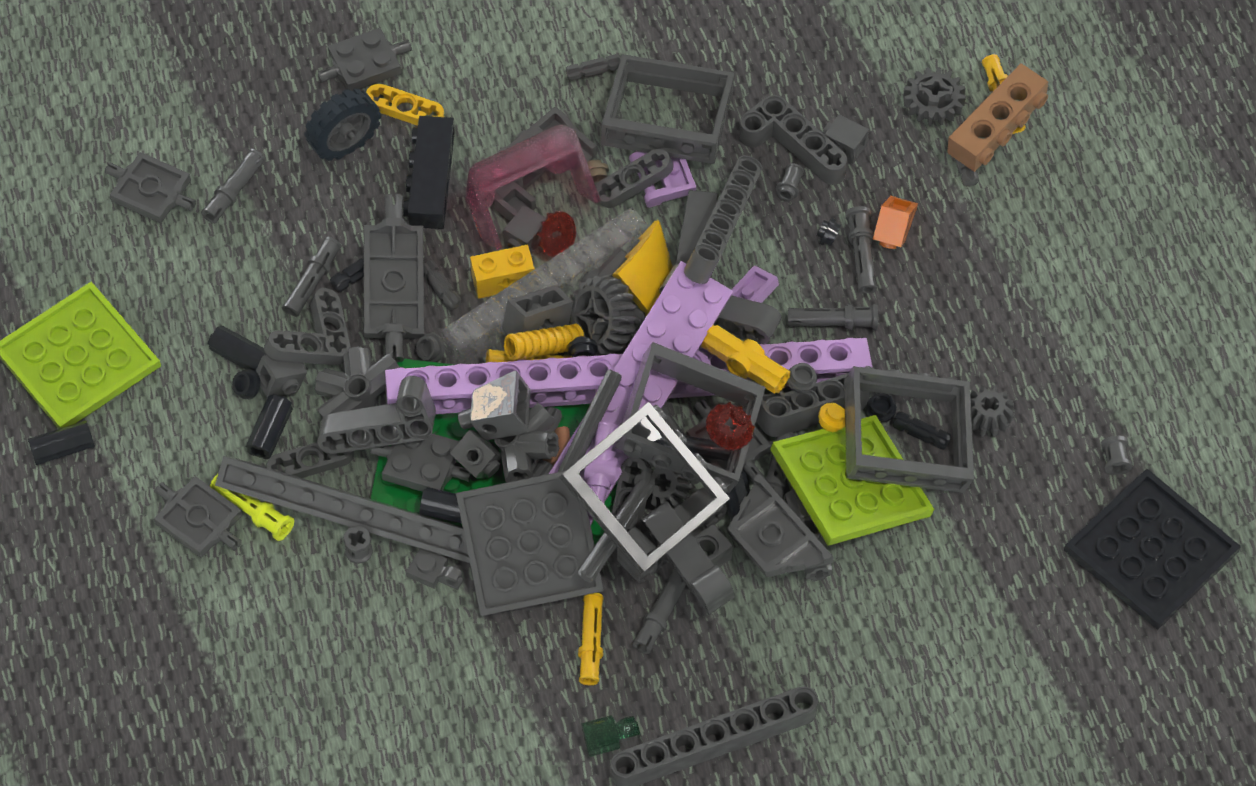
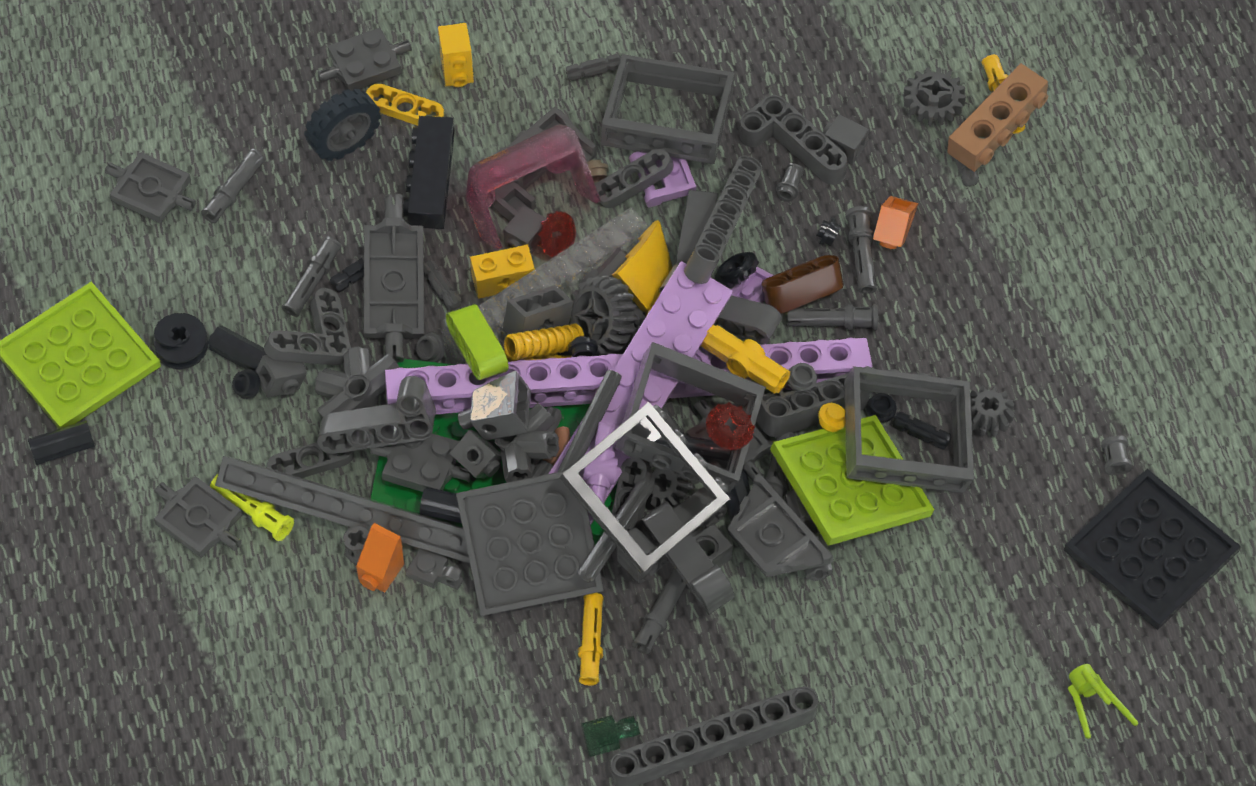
(180, 340): none -> black piece
(269, 426): black axle -> none
(380, 559): none -> orange slope
(455, 54): none -> yellow brick
(477, 342): none -> lime beam
(736, 269): none -> black gear
(803, 283): none -> reddish brown beam
(1088, 683): none -> lime plant

